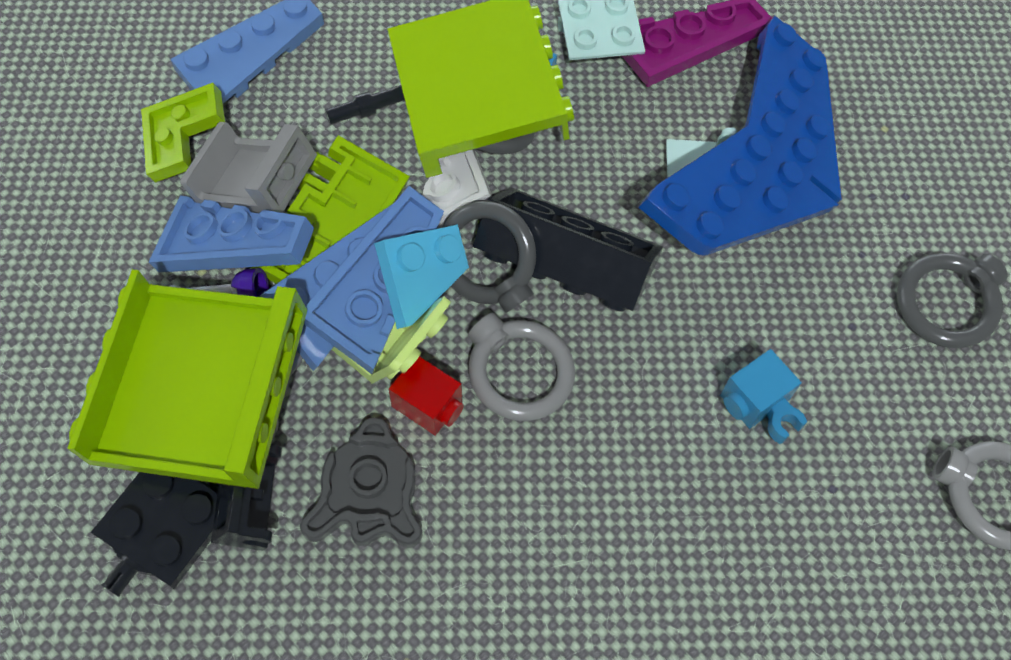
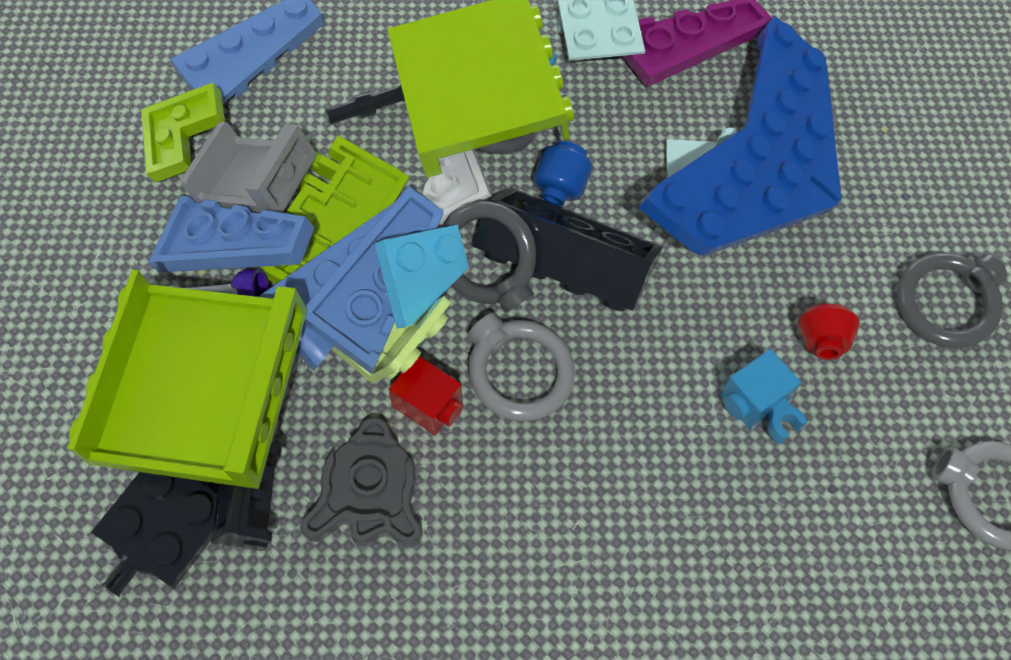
(563, 172): none -> blue head
(828, 330): none -> red cone

